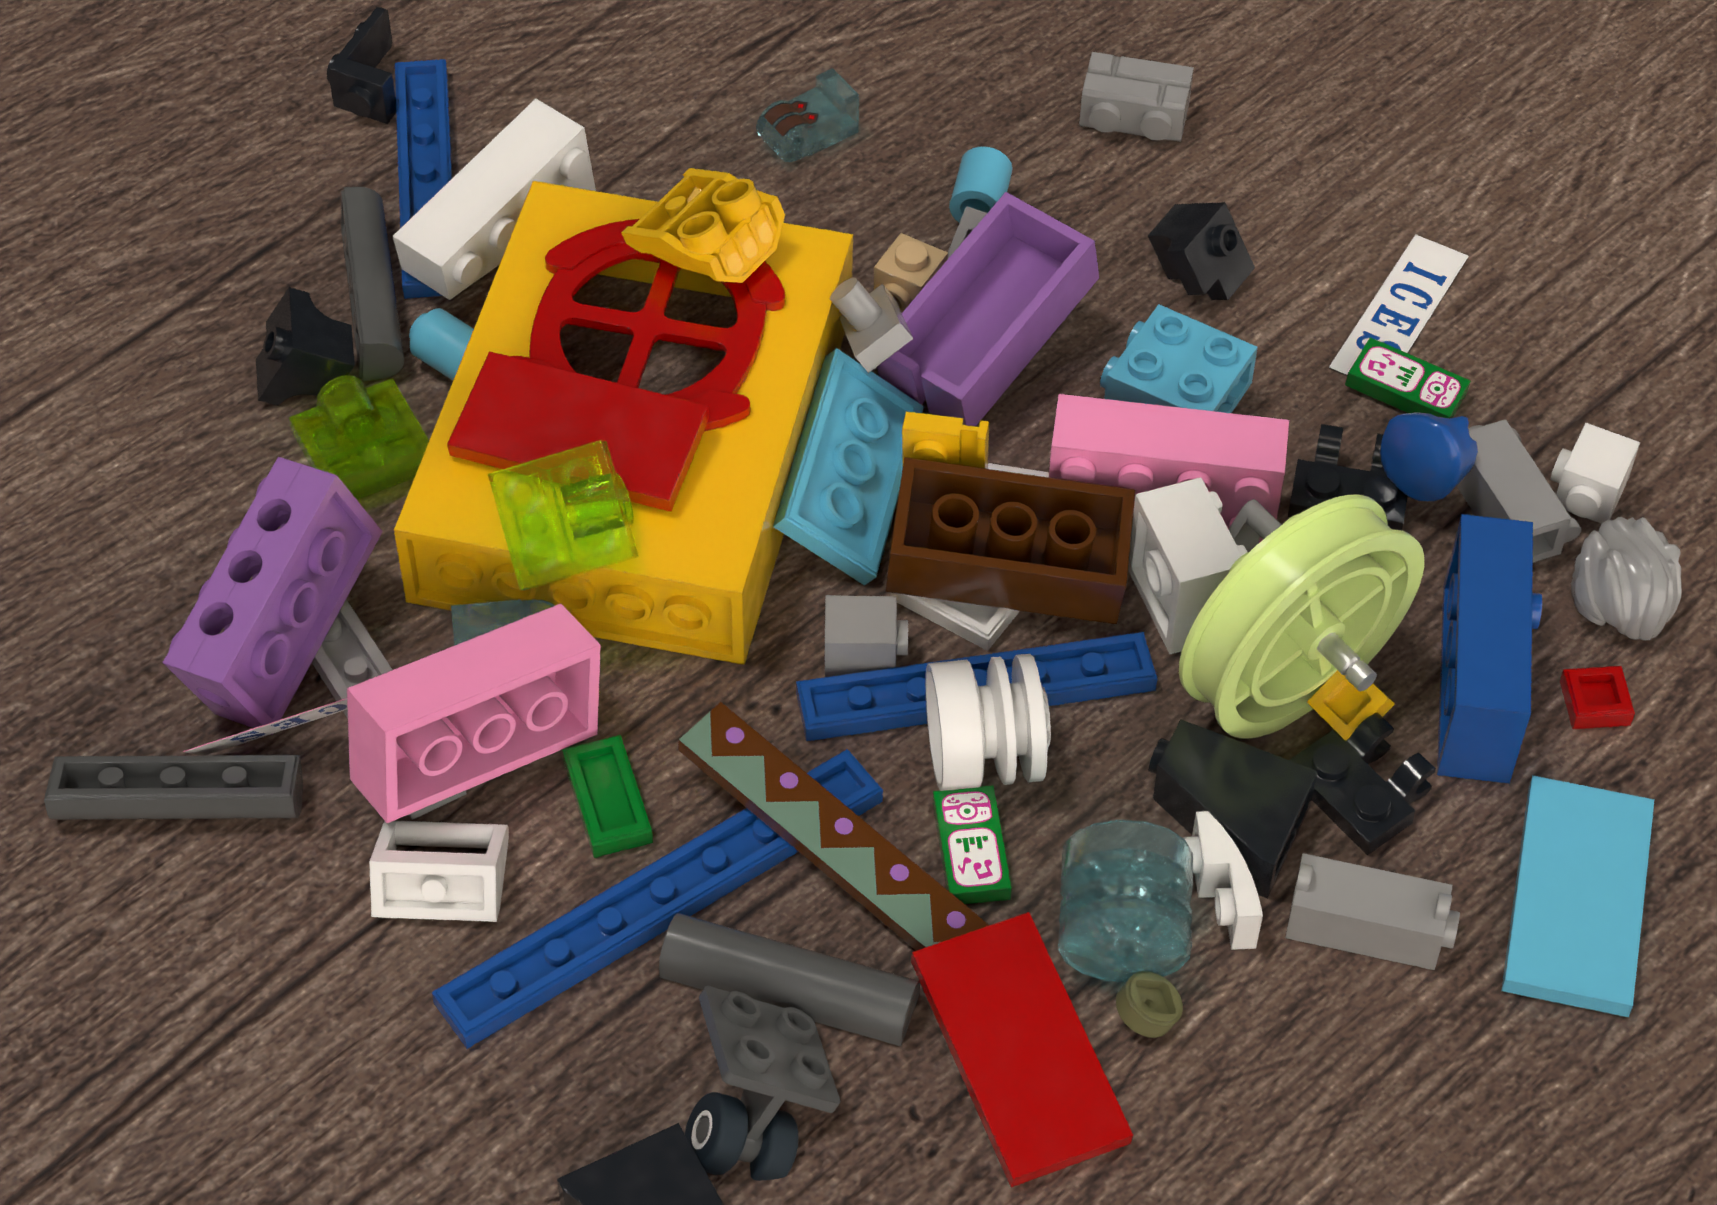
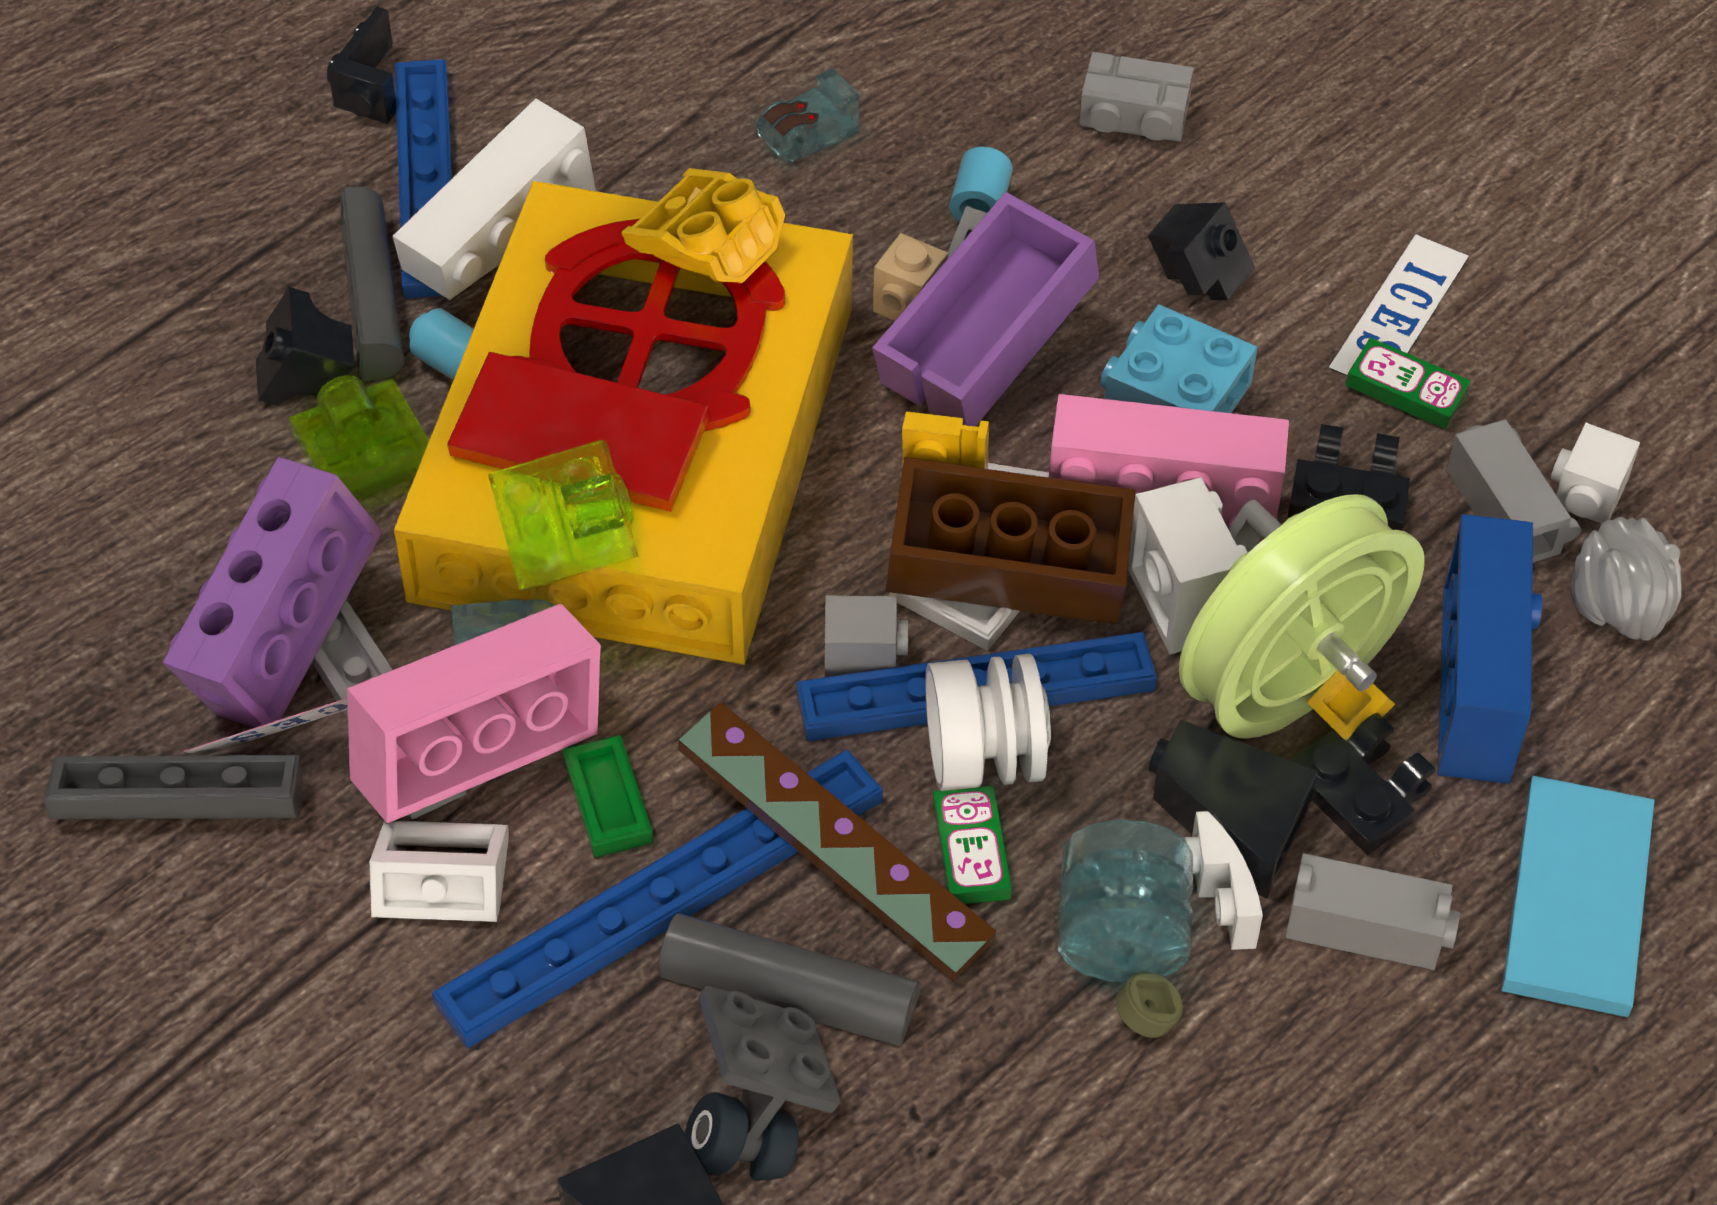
(847, 468): medium azure tile -> none
(870, 322): light grey tile -> none
(1021, 1049): red tile -> none
(1427, 454): blue hair -> none
(1597, 697): red tile -> none

